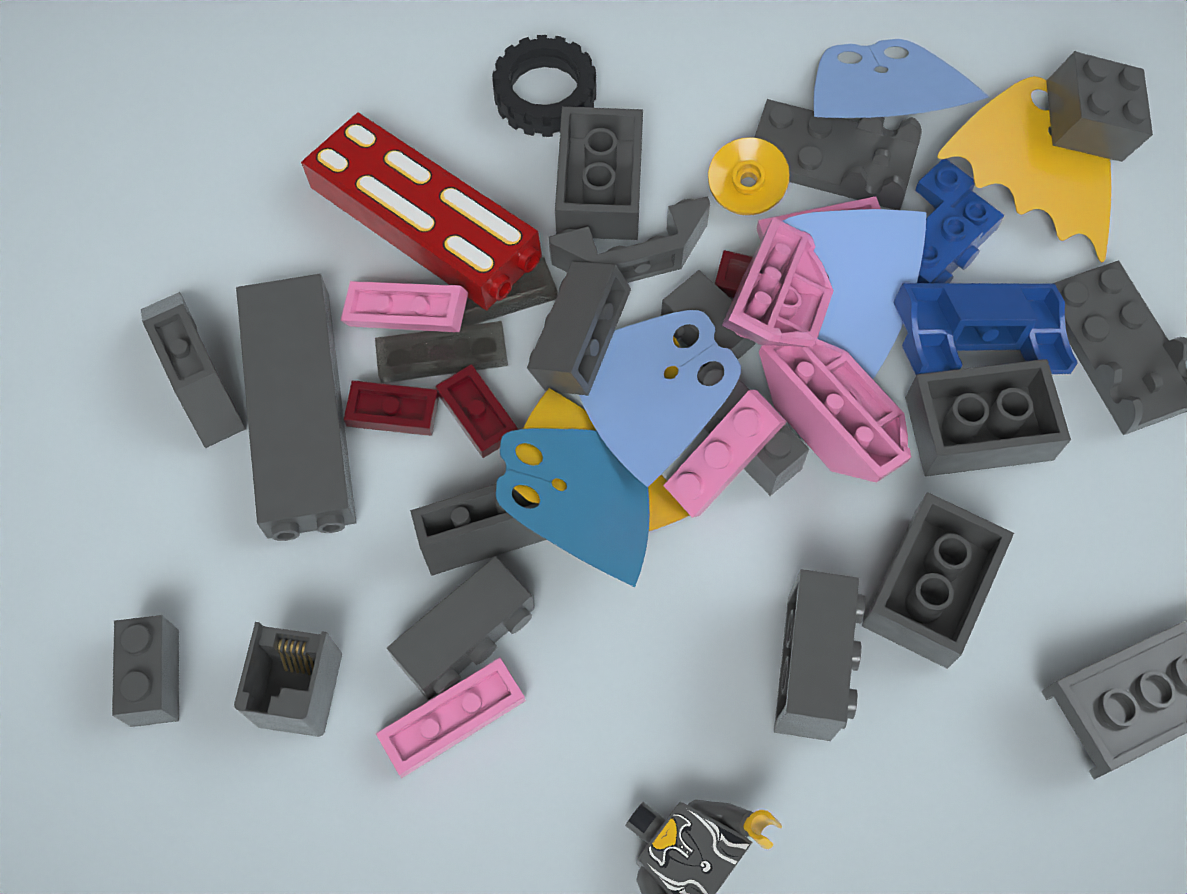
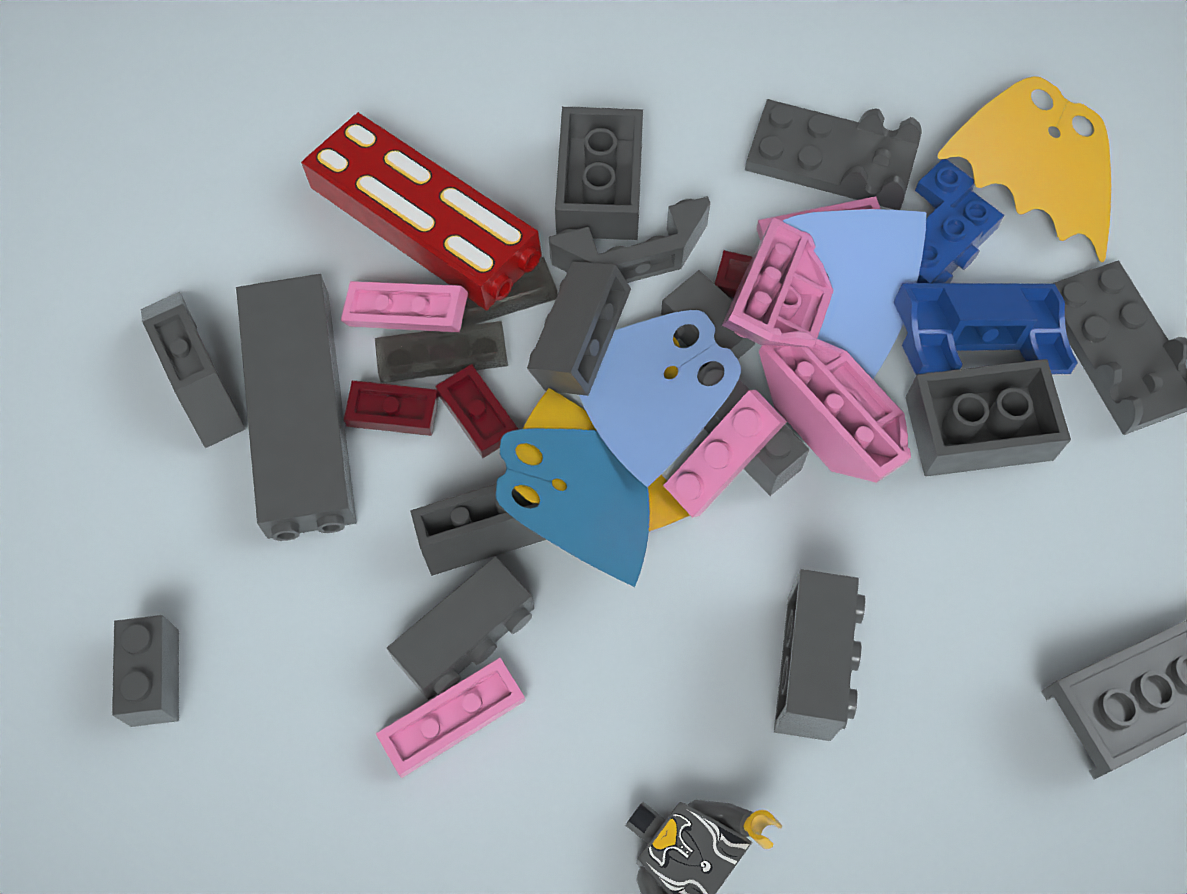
(288, 680): dark grey piece -> none
(538, 54): black tyre -> none
(752, 159): yellow dish -> none
(908, 87): light blue piece -> none
(938, 580): dark grey brick -> none
(1099, 107): dark grey brick -> none

